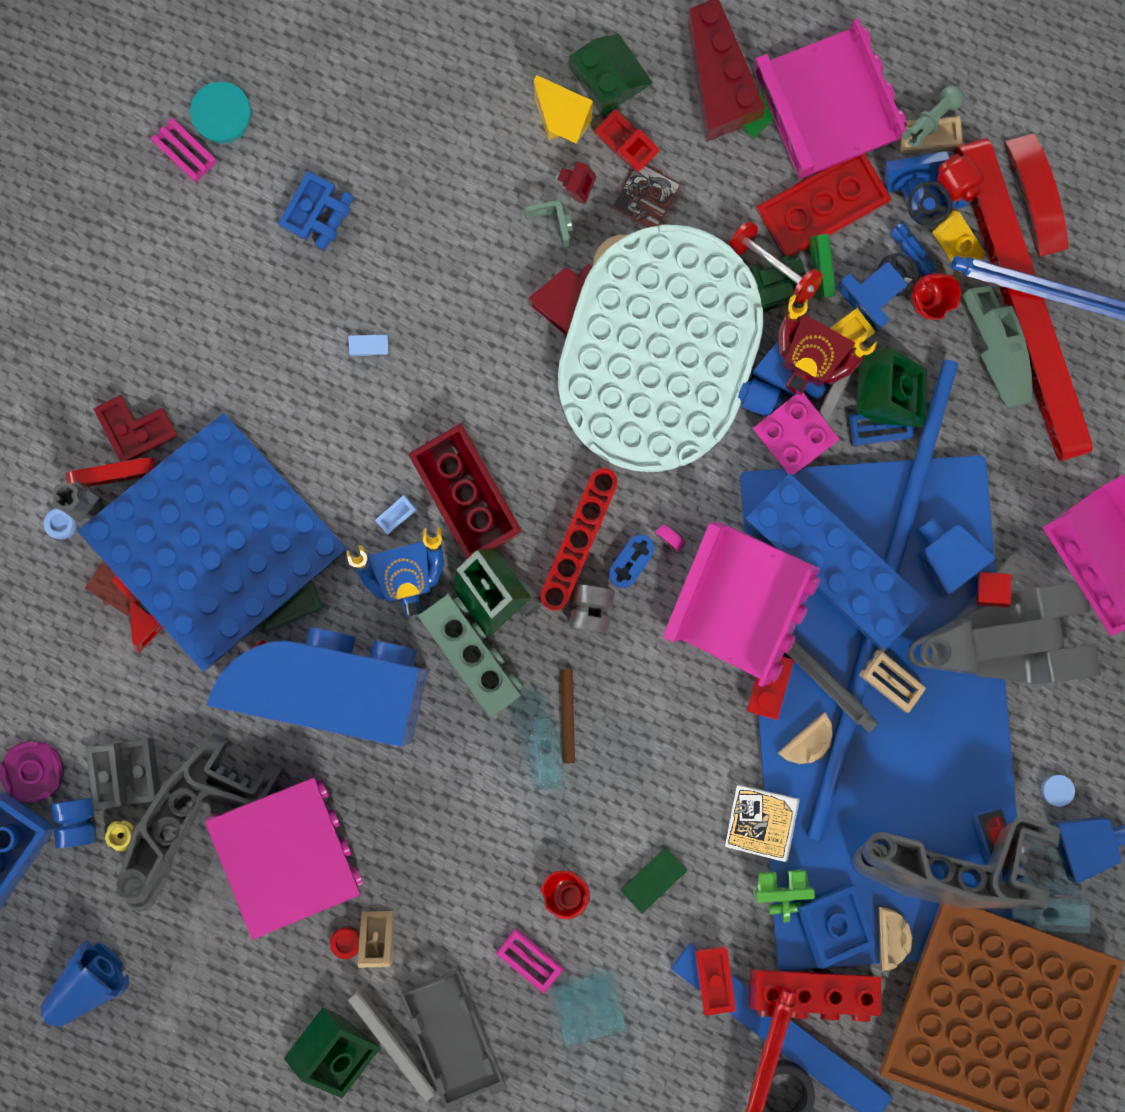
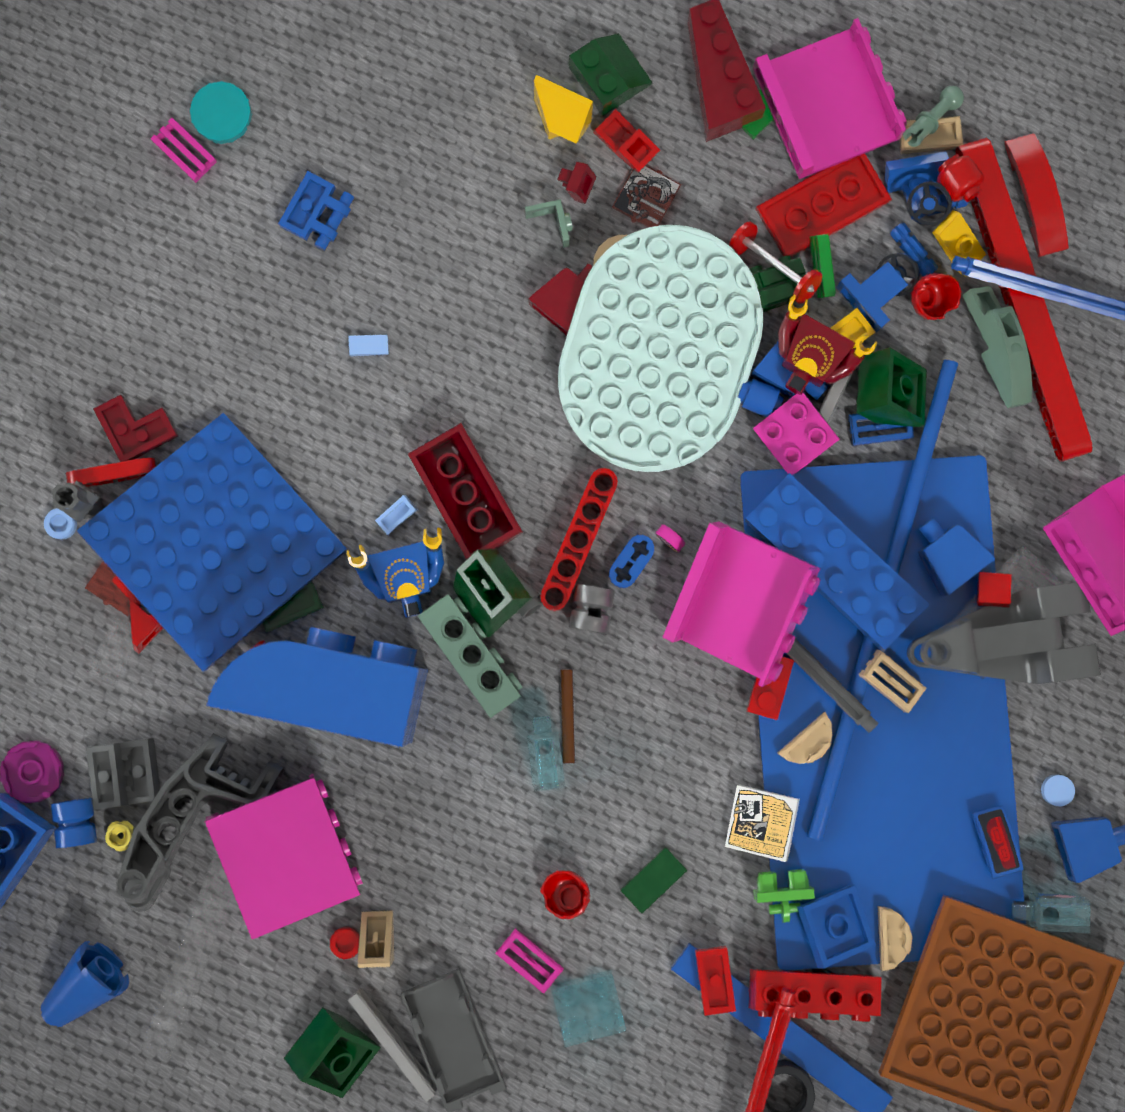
(906, 869): dark grey piece -> none

